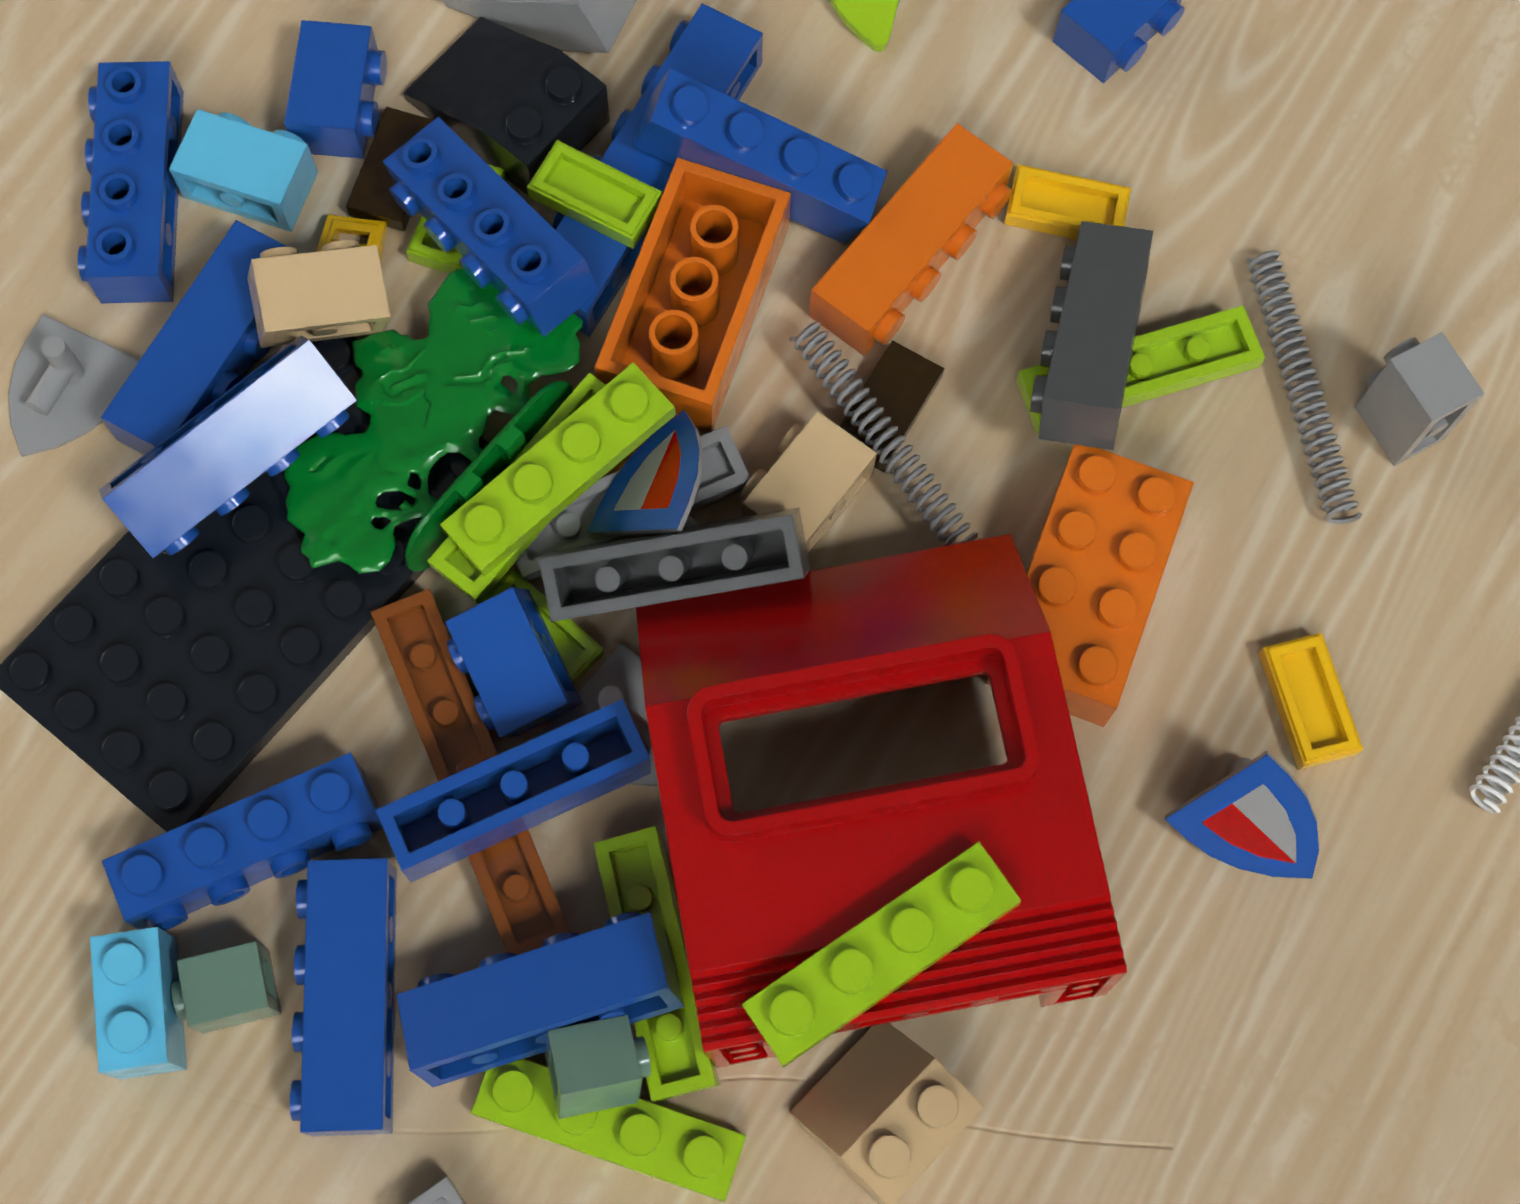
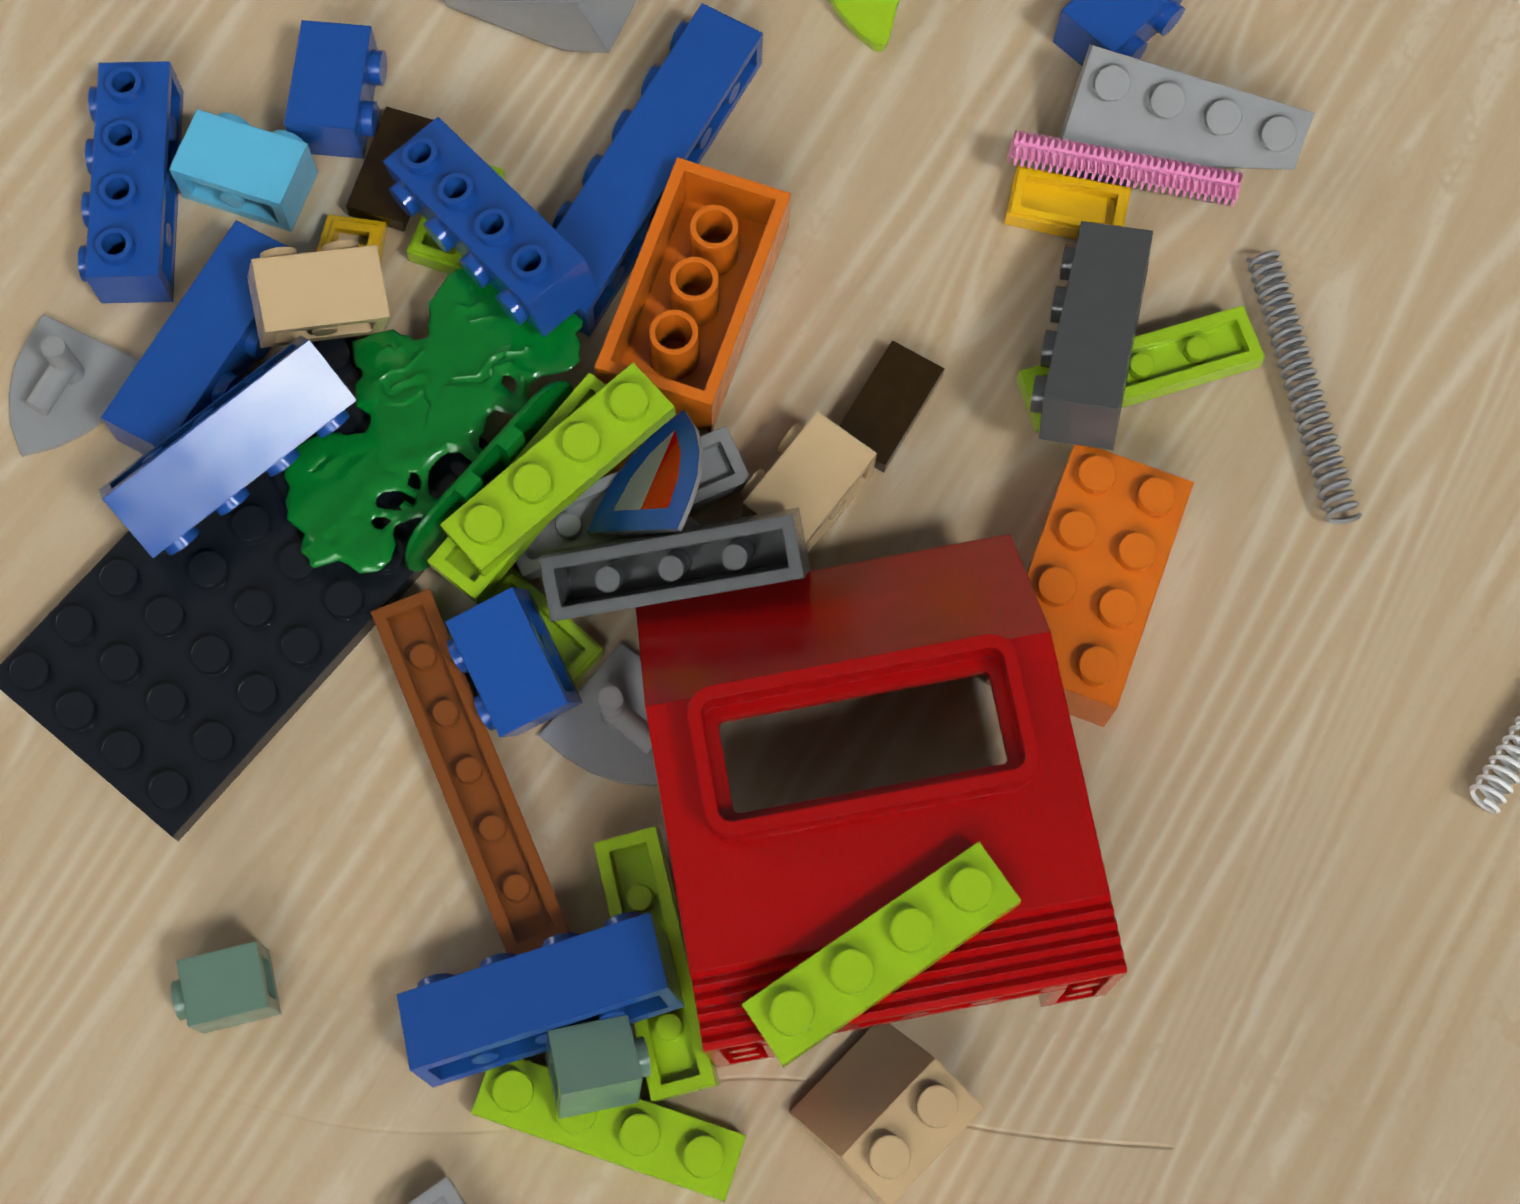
(134, 1003): medium azure brick -> none
(244, 844): blue brick -> none
(347, 998): blue brick -> none
(511, 98): black slope -> none
(514, 791): blue brick -> none
(594, 194): lime tile -> none
(702, 125): blue brick -> none
(852, 386): light grey piece -> none
(911, 240): orange brick -> none
(1125, 166): none -> bright pink axle
(1180, 116): none -> light grey wing
(1253, 820): shield -> none
(1310, 701): yellow tile -> none
(1417, 397): light grey brick -> none

